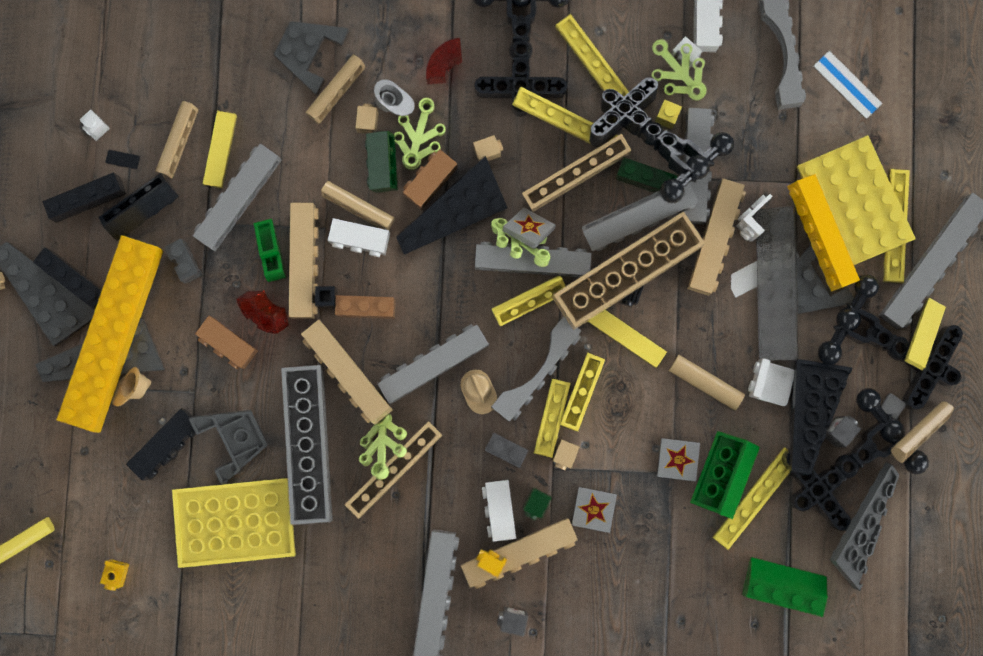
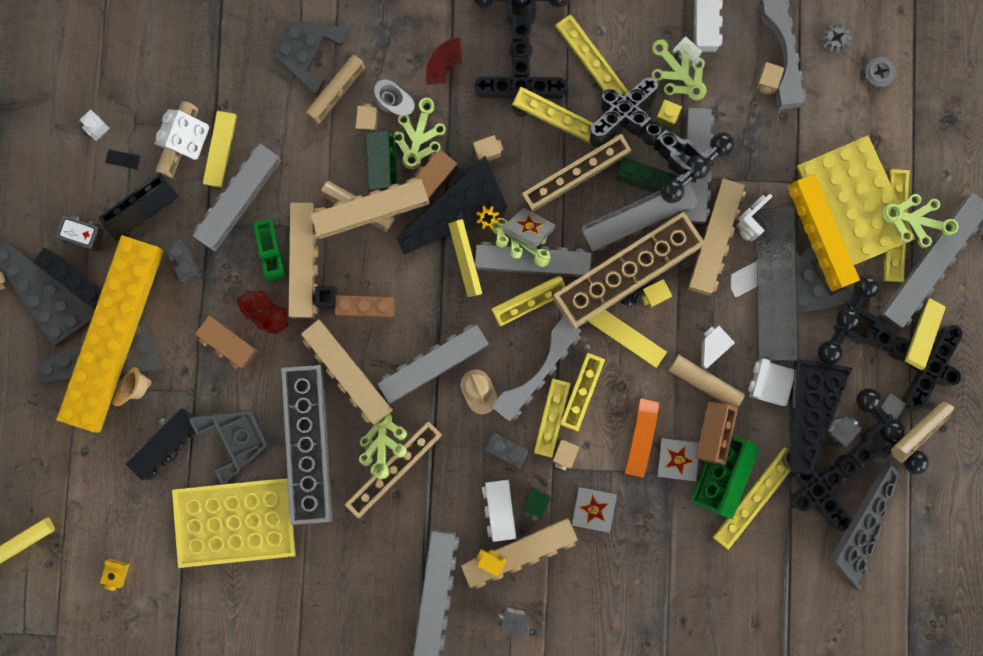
(80, 233): none -> brick
(84, 197): black brick -> none
(182, 133): none -> white bracket
(358, 237): white brick -> none
(369, 208): none -> tan brick
(465, 258): none -> light yellow tile
(485, 222): none -> yellow gear
(642, 438): none -> orange slope
(655, 294): none -> light yellow brick
(714, 346): none -> white slope
(716, 433): none -> medium nougat brick
(769, 78): none -> tan brick
(786, 587): green slope -> none
(835, 46): none -> light grey gear
(847, 84): white sticker -> none
(883, 65): none -> light grey gear
(916, 220): none -> yellowish green plant

